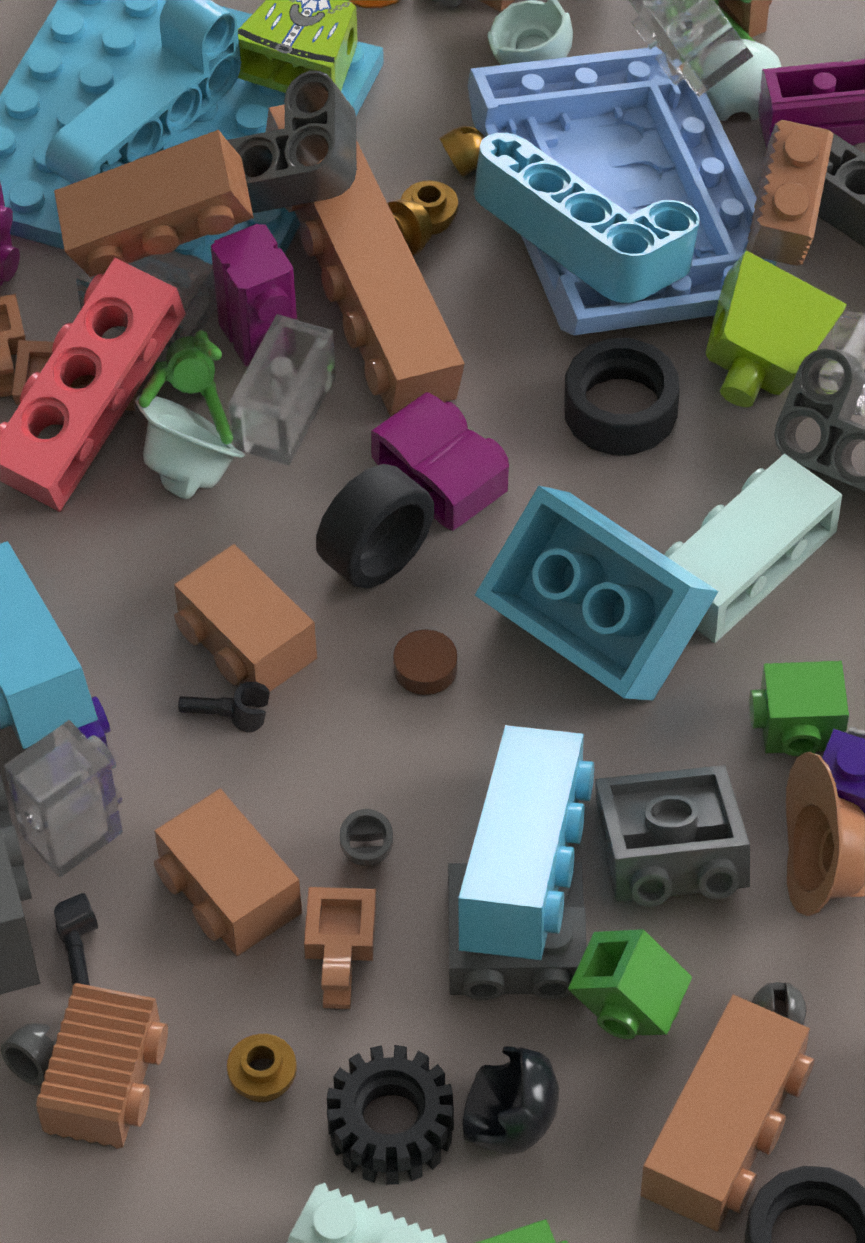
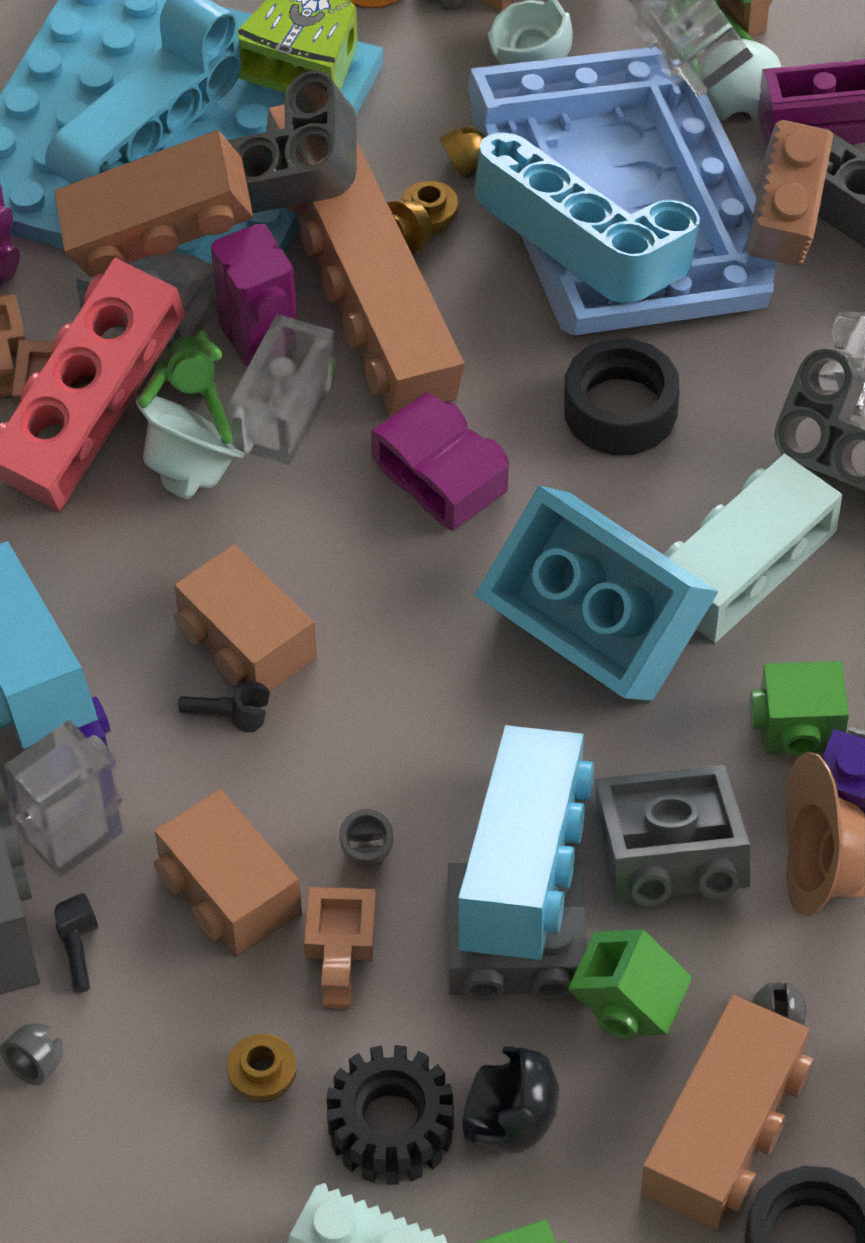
(100, 1066): nougat brick -> none
(374, 526): black tyre -> none
(425, 662): reddish brown tile -> none
(766, 328): lime torso -> none

